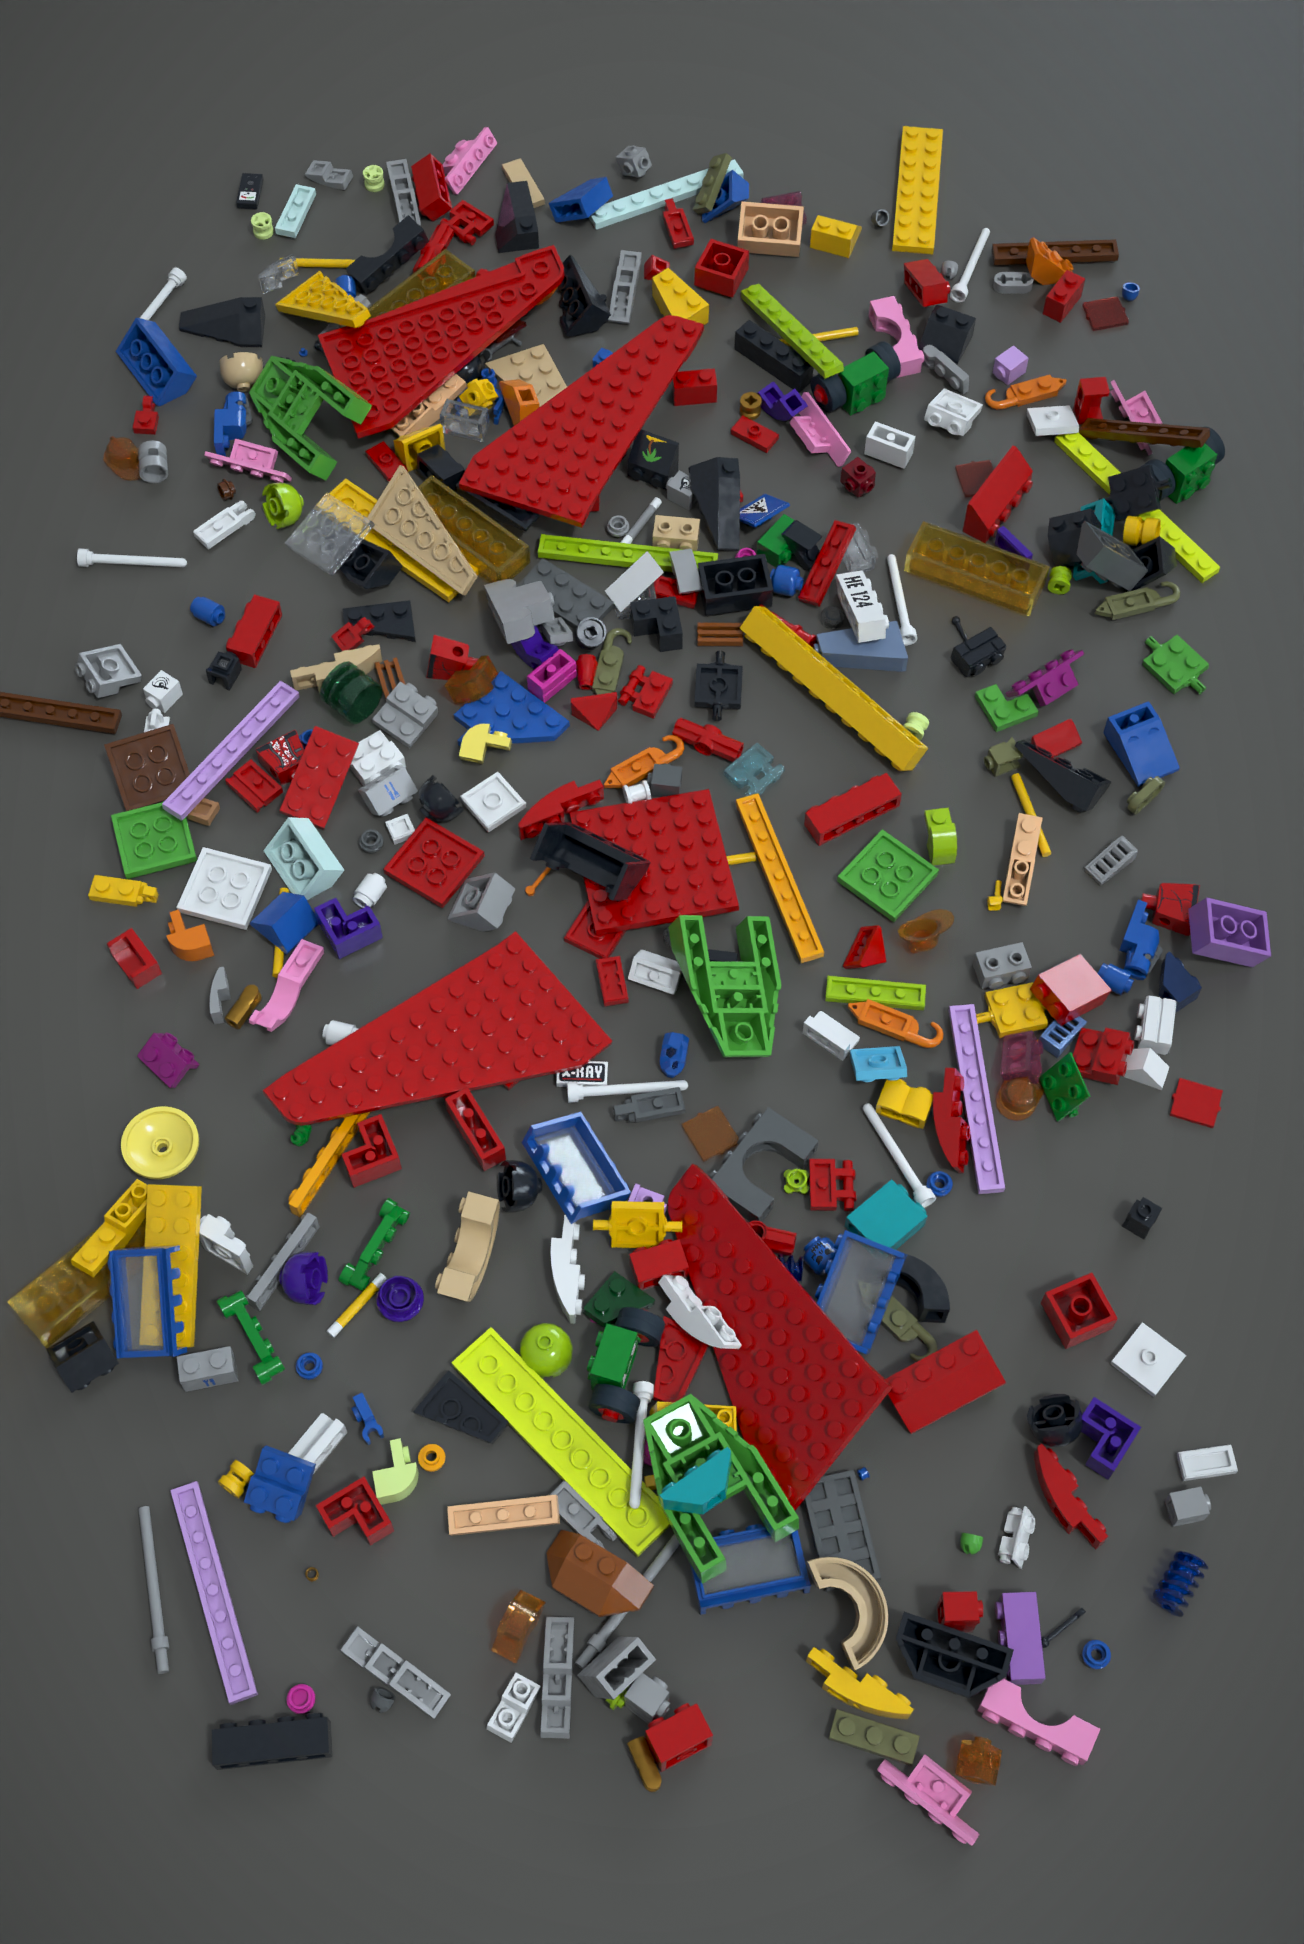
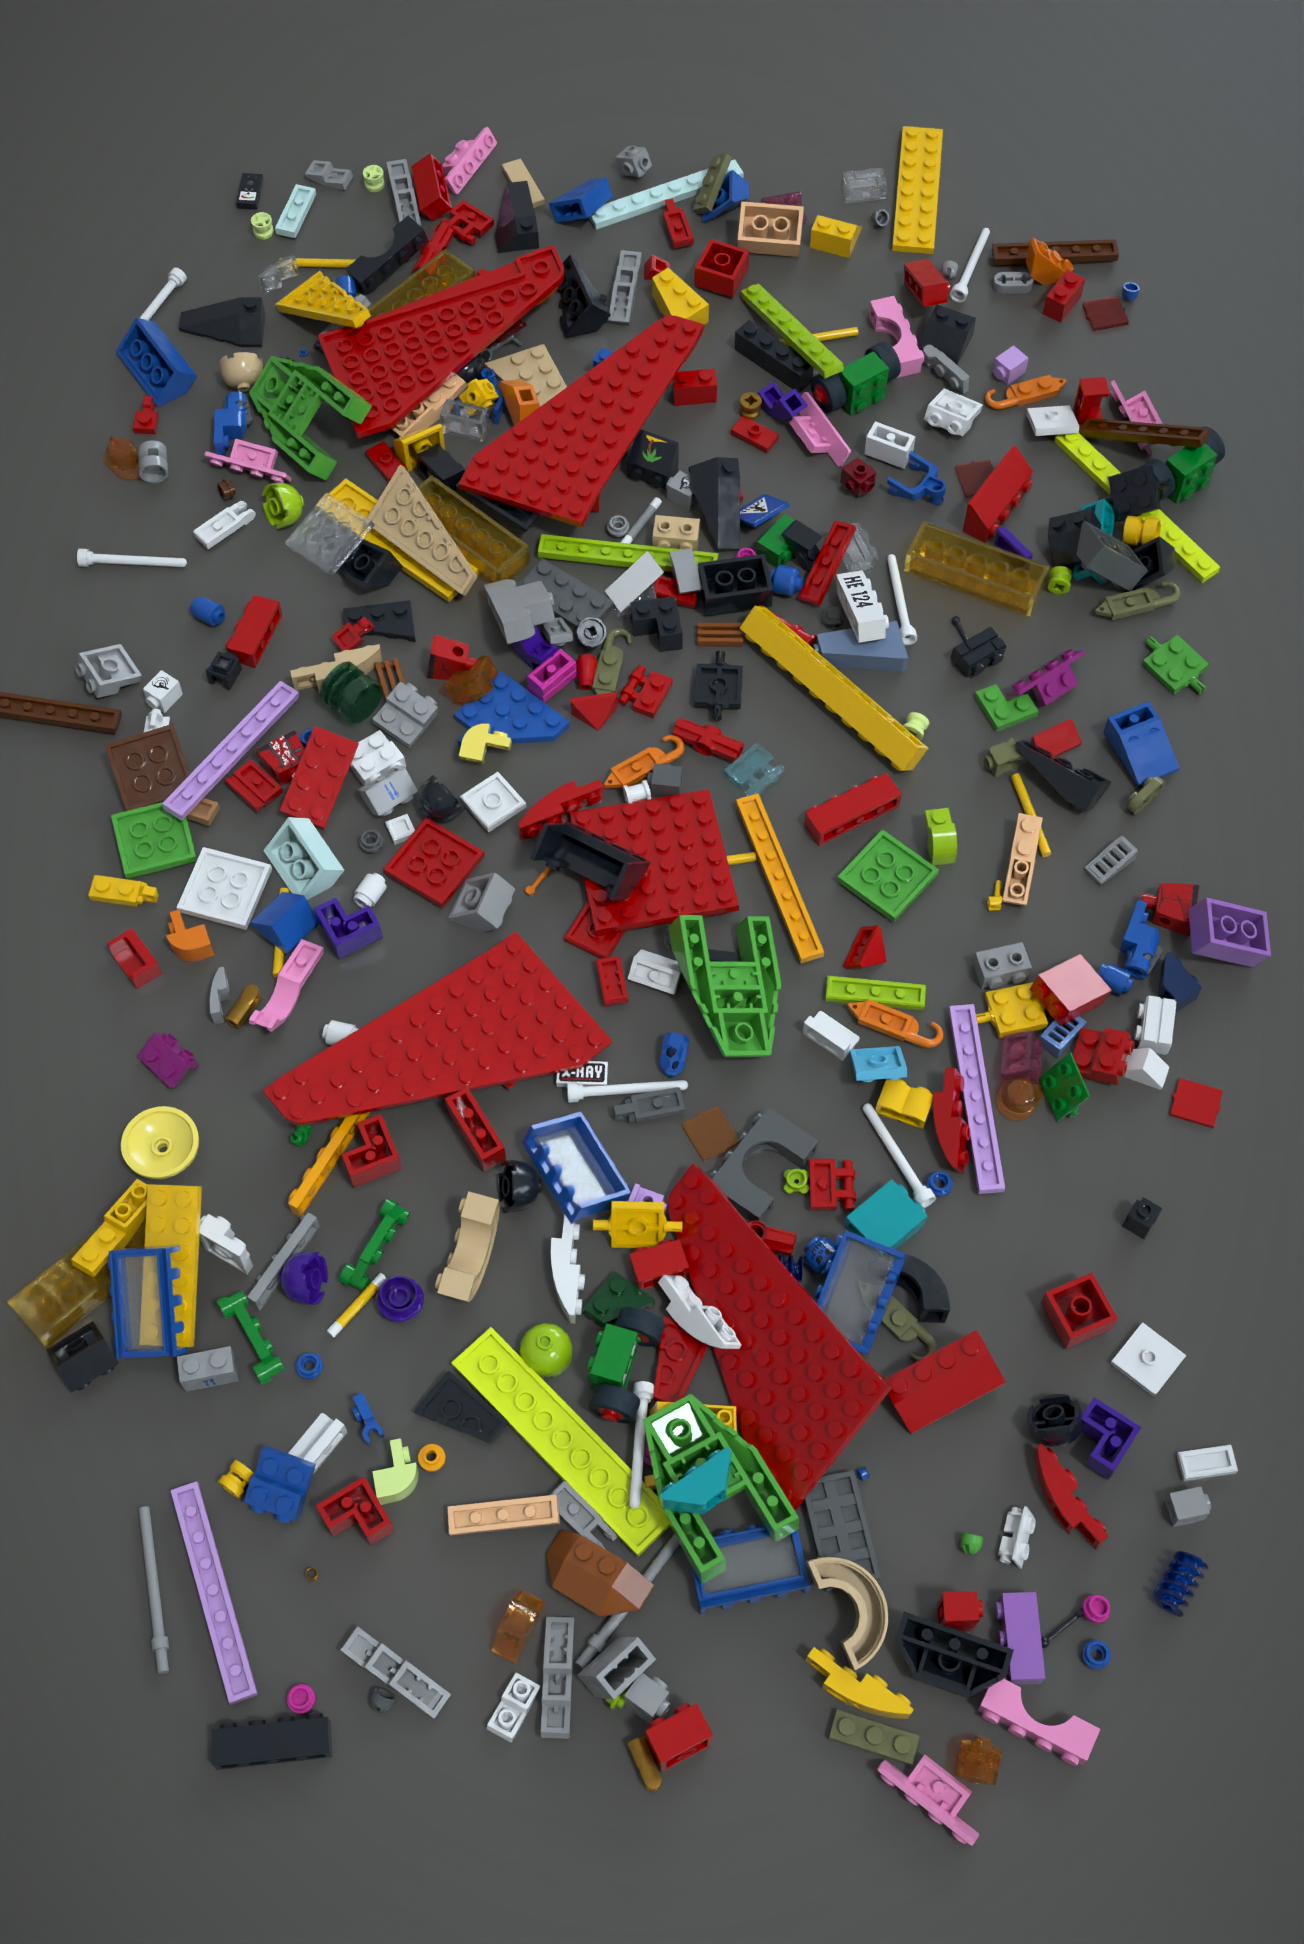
(863, 185): none -> clear brick
(924, 931): clear orange piece -> none
(930, 485): none -> blue piece
(1096, 1608): none -> dark pink plate

